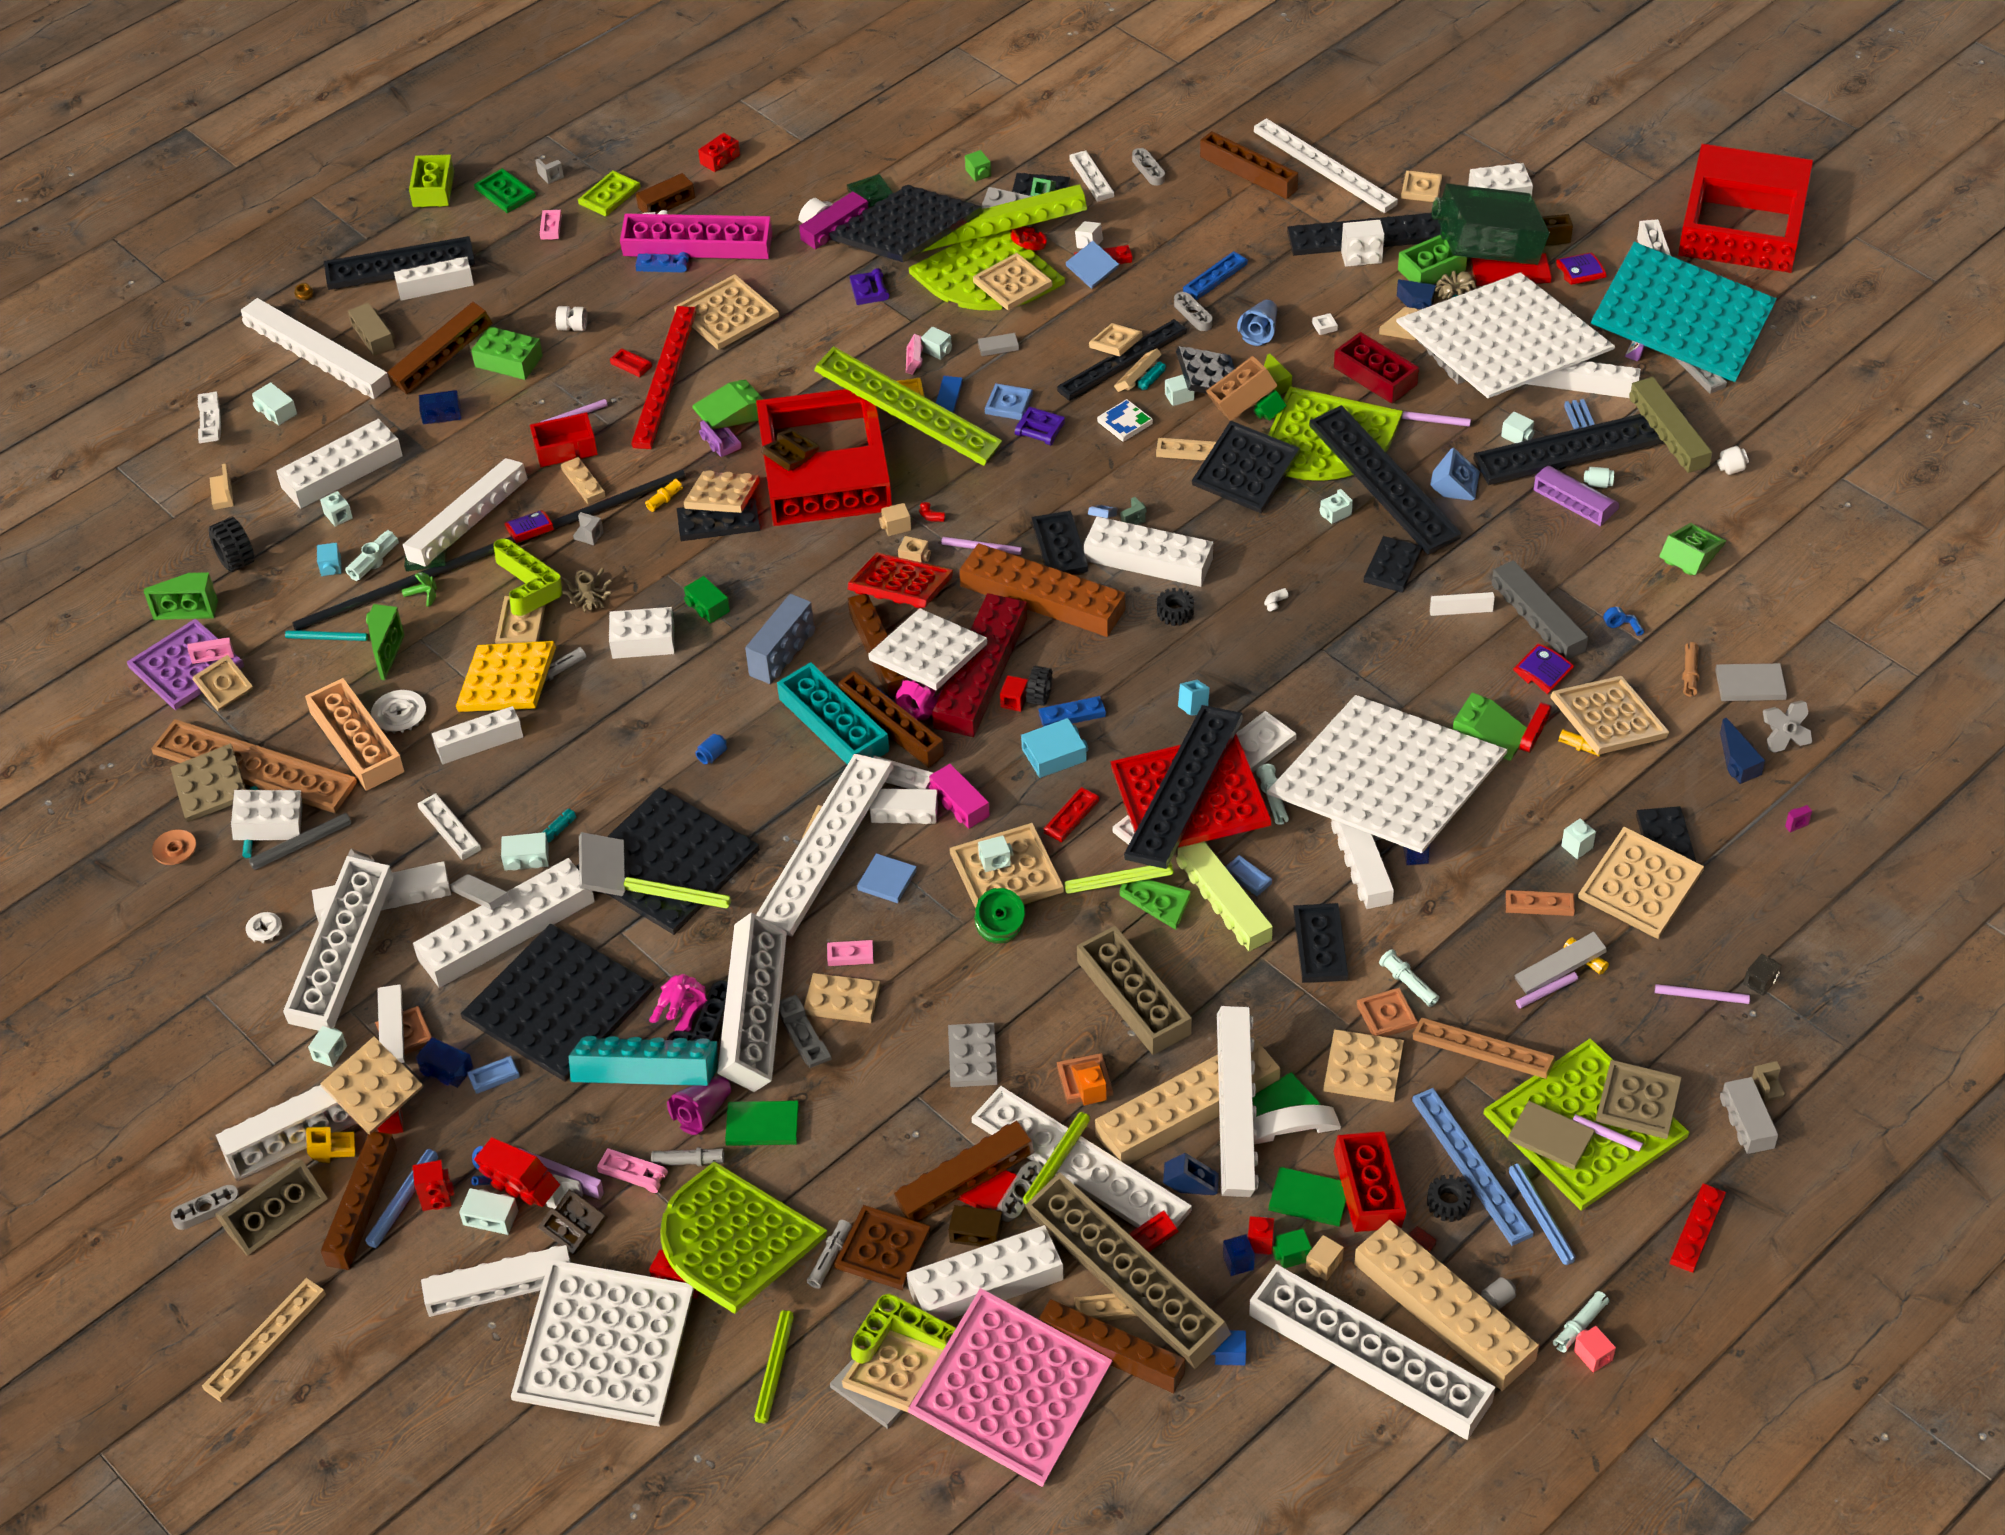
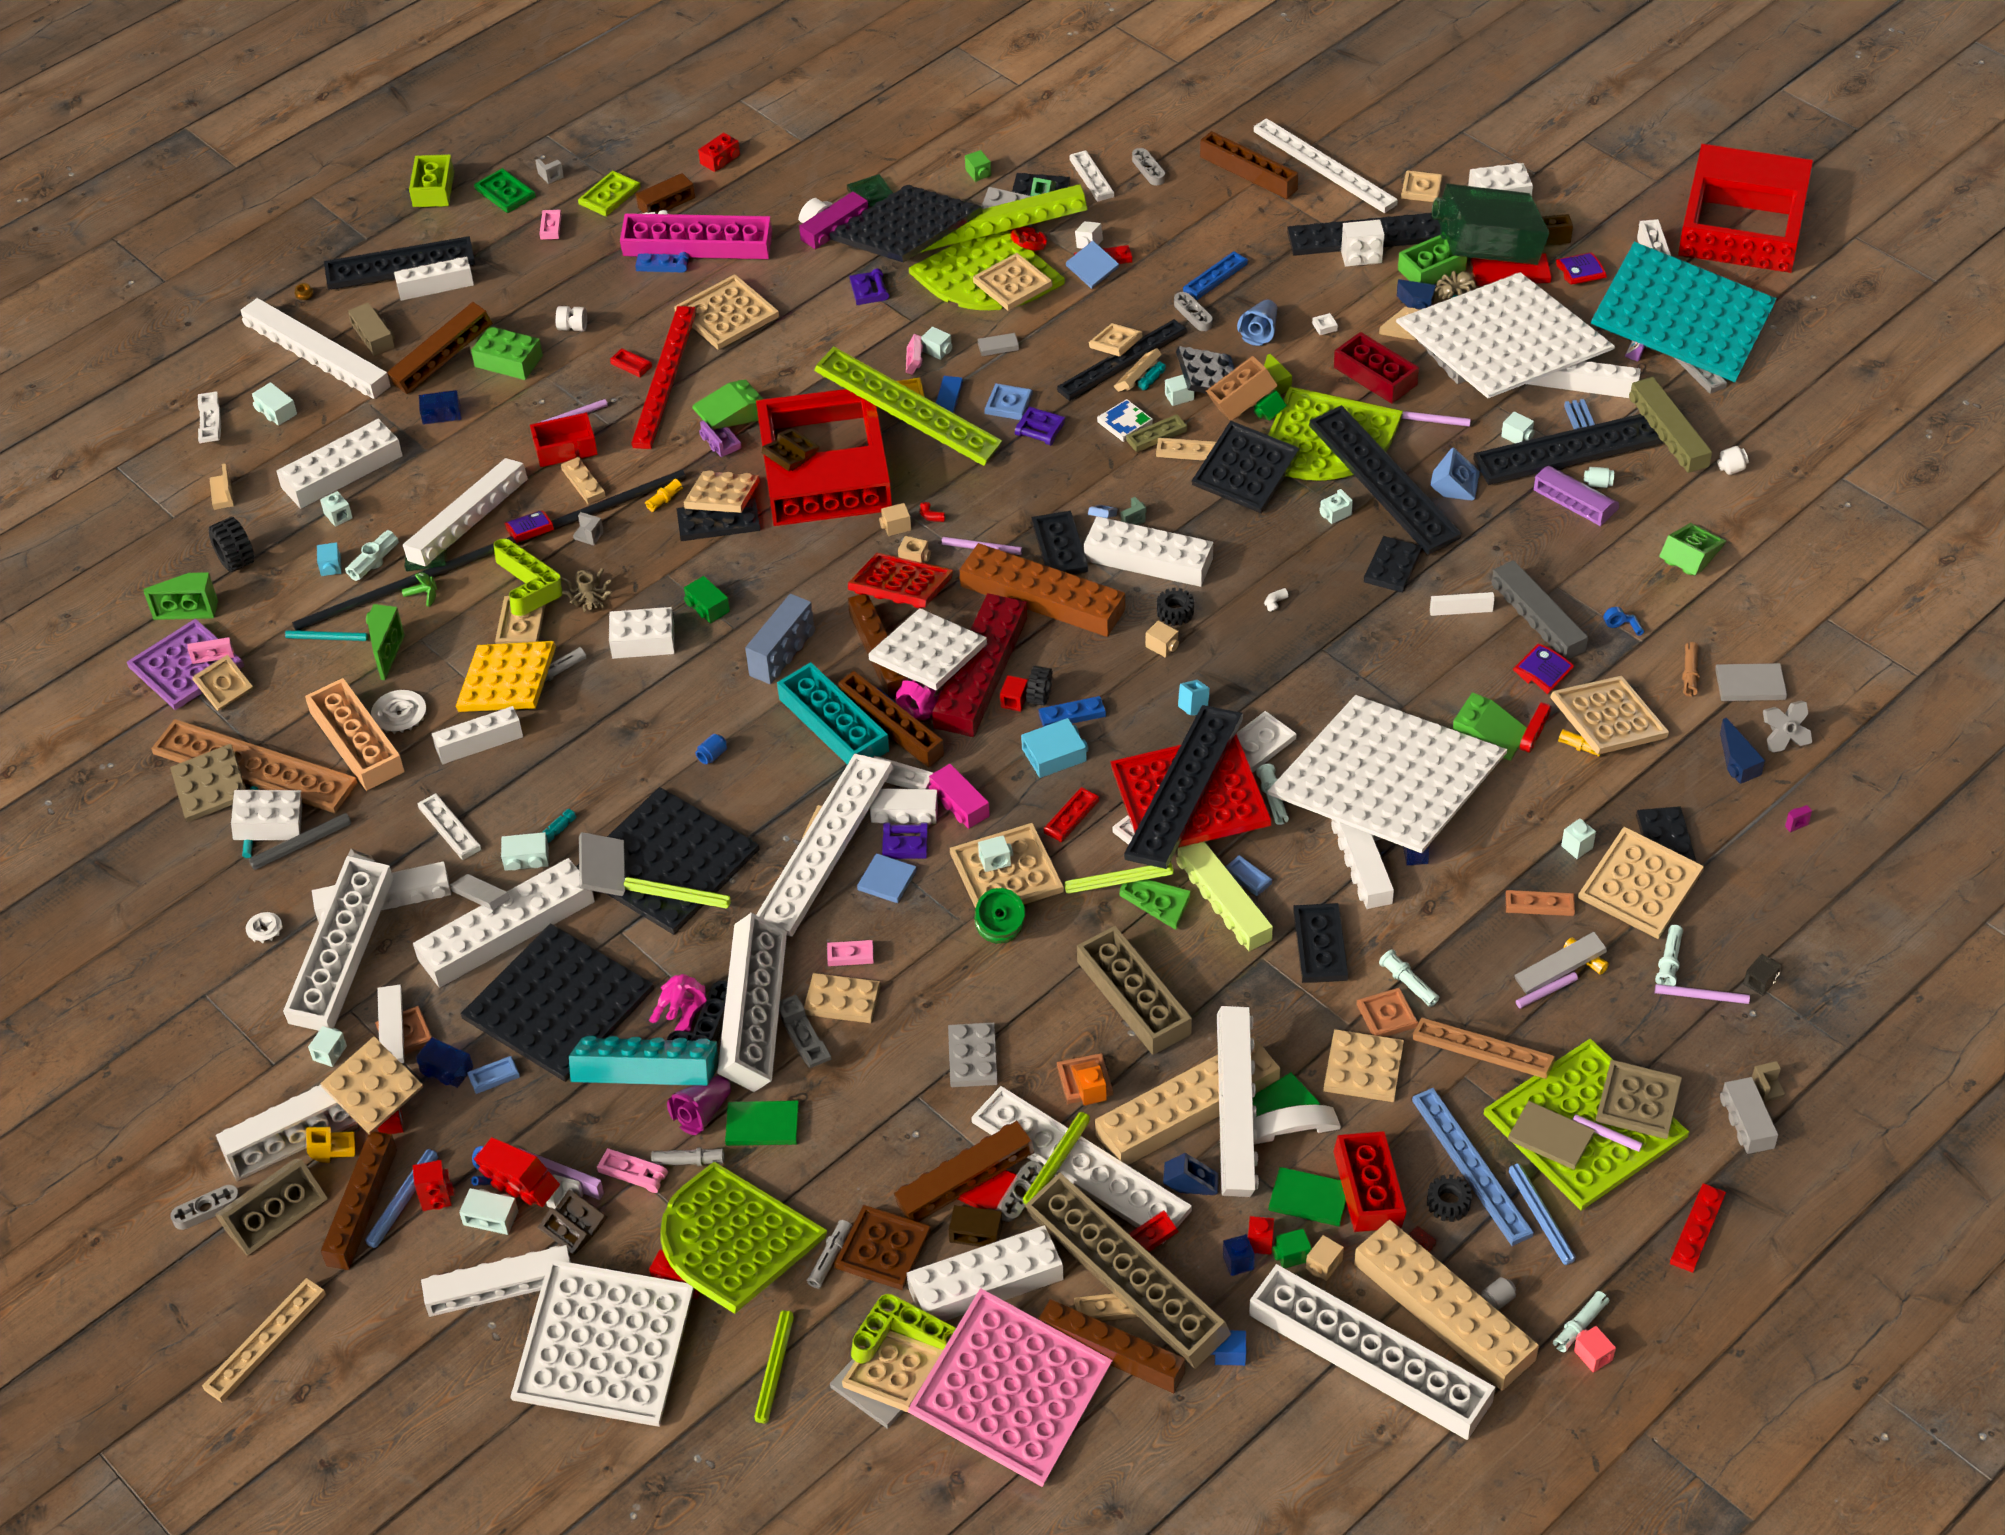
(174, 847): nougat dish -> none
(905, 846): none -> dark purple plate
(1149, 435): none -> olive plate
(1162, 639): none -> tan brick
(1668, 963): none -> light aqua pin

